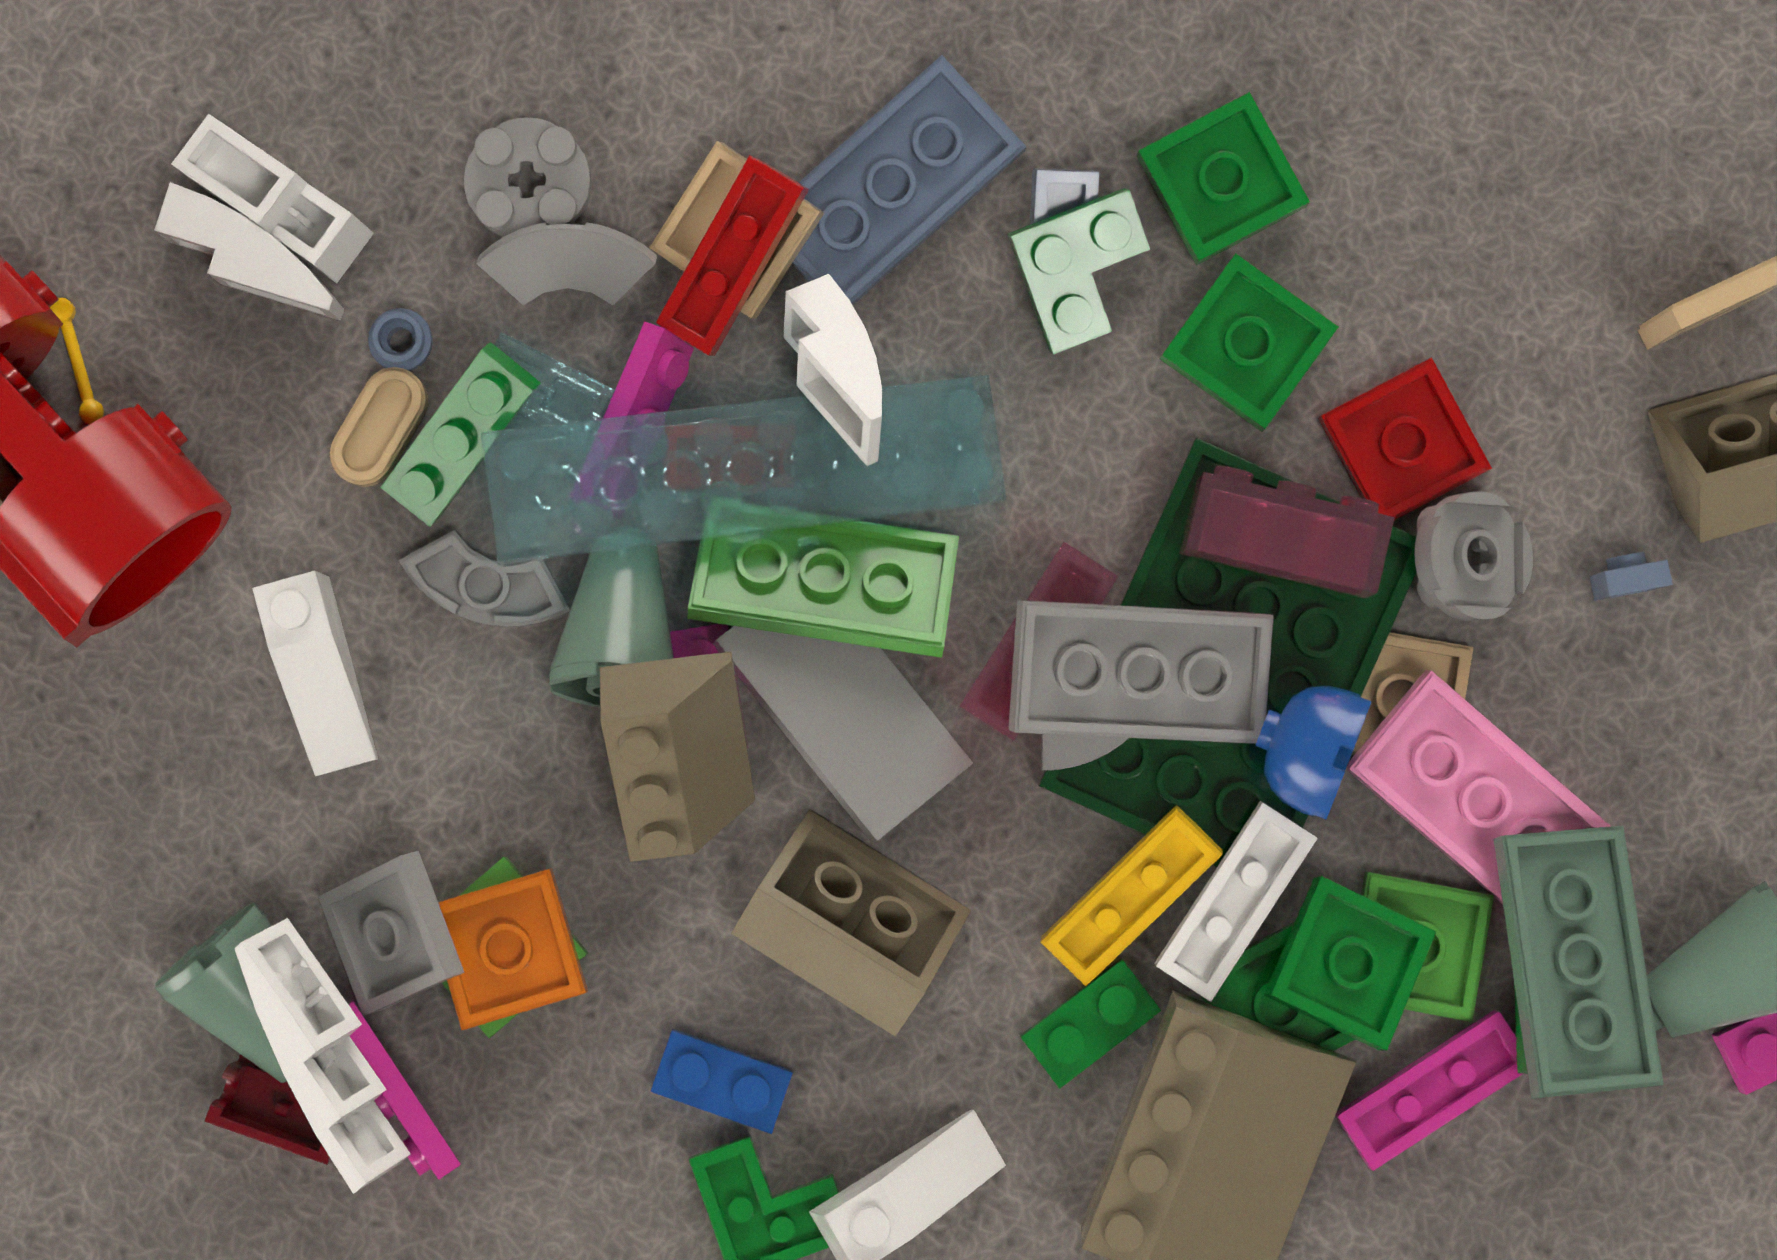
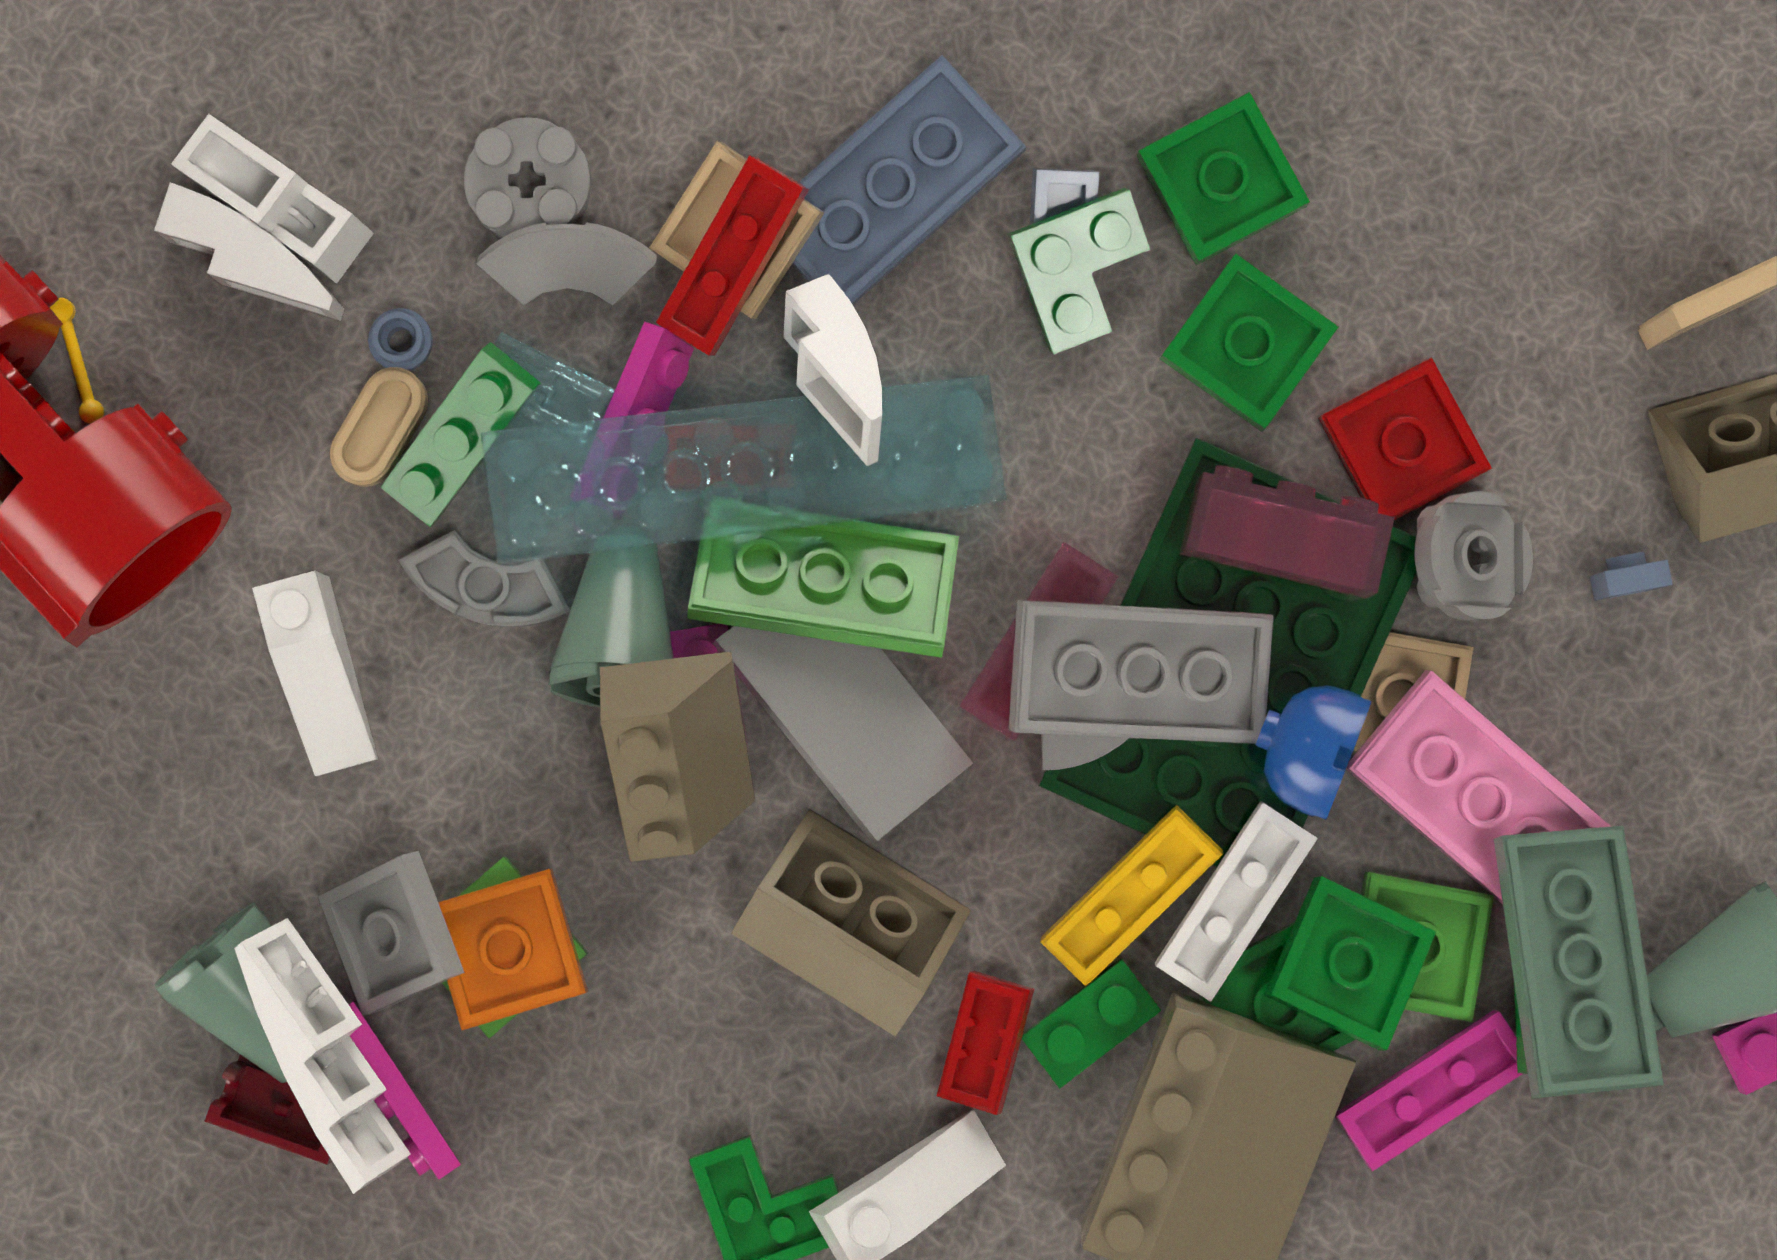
(721, 1081): blue plate -> none
(985, 1042): none -> red plate

